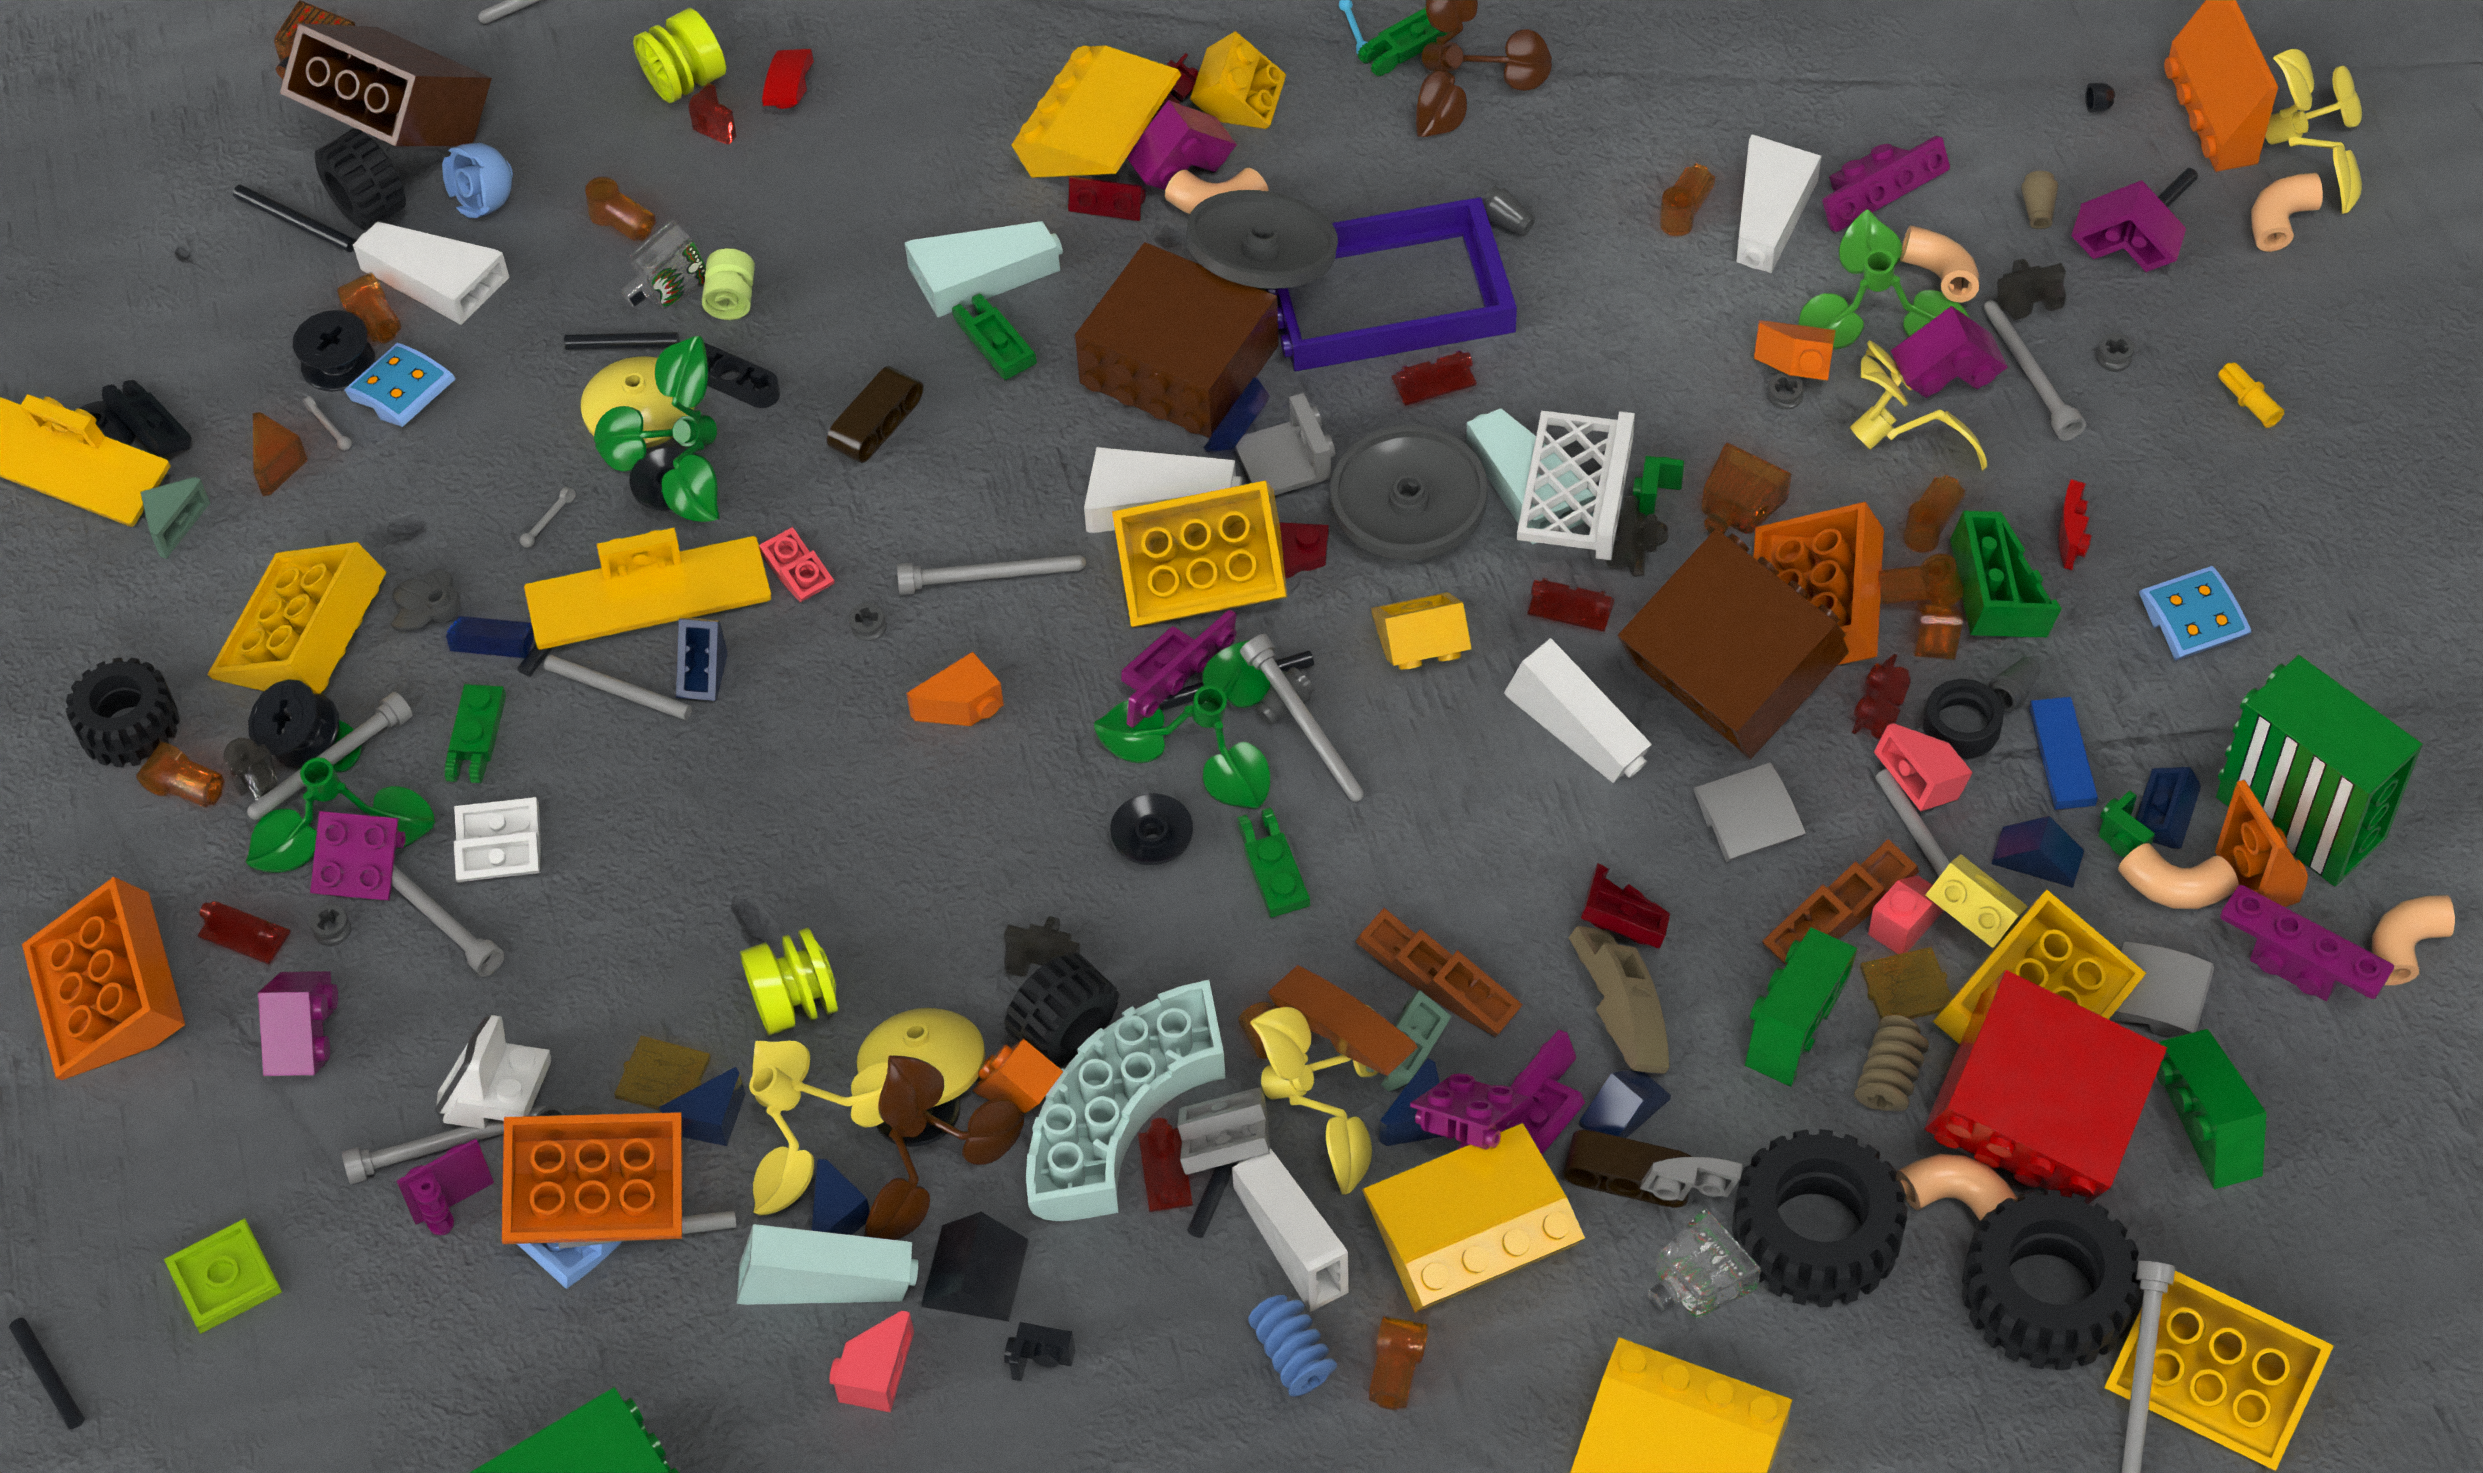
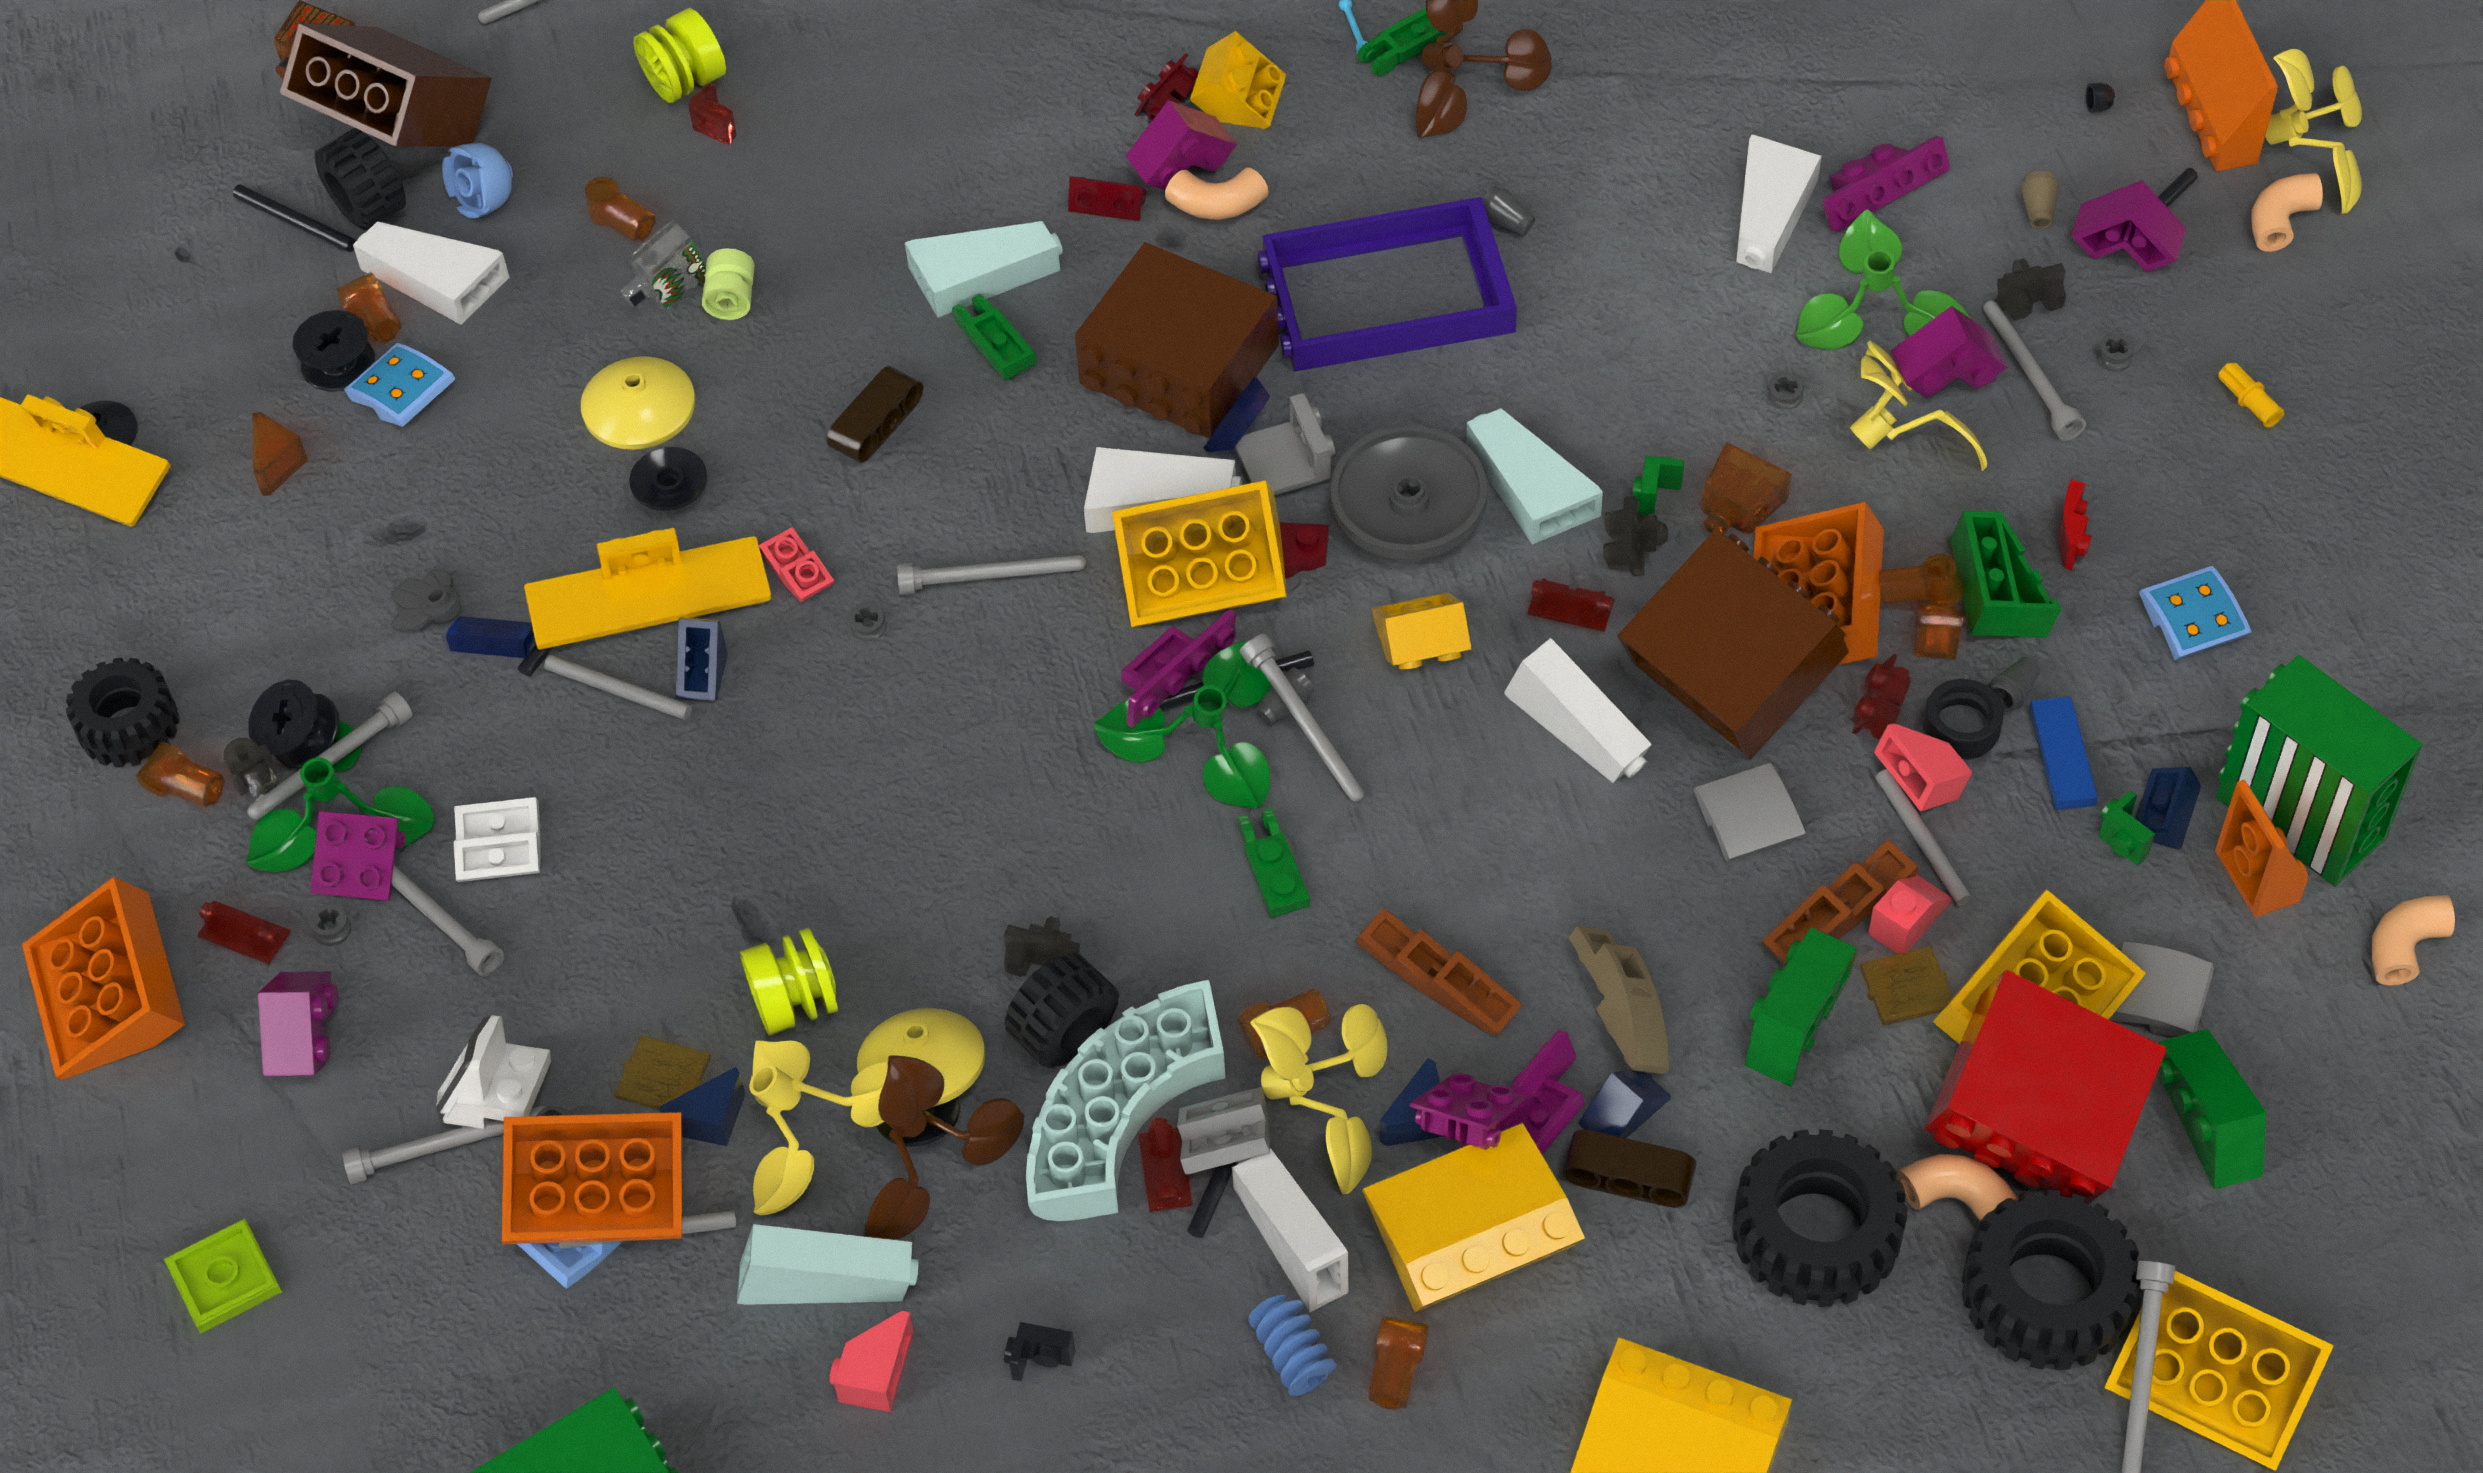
(46, 1373): black bar -> none
(146, 418): black hinge -> none
(173, 511): sand green slope -> none
(300, 618): yellow slope -> none
(343, 442): light grey hinge -> none
(444, 1182): magenta hinge -> none
(475, 731): green hinge -> none
(567, 495): light grey hinge -> none
(619, 434): green plant -> none
(620, 340): black bar -> none
(741, 387): black beam -> none
(786, 78): red slope -> none
(837, 1202): dark blue slope -> none
(957, 694): orange slope -> none
(976, 1268): black slope -> none
(1017, 1075): orange slope -> none
(1093, 113): yellow slope -> none
(1147, 816): black dish -> none
(1261, 239): dark grey dish -> none
(1344, 1020): dark orange slope -> none
(1423, 1023): sand green hinge -> none
(1436, 379): clear red hinge -> none
(1608, 493): white fence -> none
(1624, 910): dark red wing -> none
(1676, 1176): light grey slope -> none
(1684, 200): clear orange piece -> none
(1703, 1269): clear torso -> none
(1795, 349): orange slope -> none
(1892, 1065): dark tan piece -> none
(1932, 513): clear orange piece -> none
(1944, 258): light nougat cylinder -> none
(1976, 900): light yellow brick -> none
(2039, 850): dark blue slope -> none
(2178, 886): light nougat cylinder -> none
(2302, 949): magenta bracket -> none

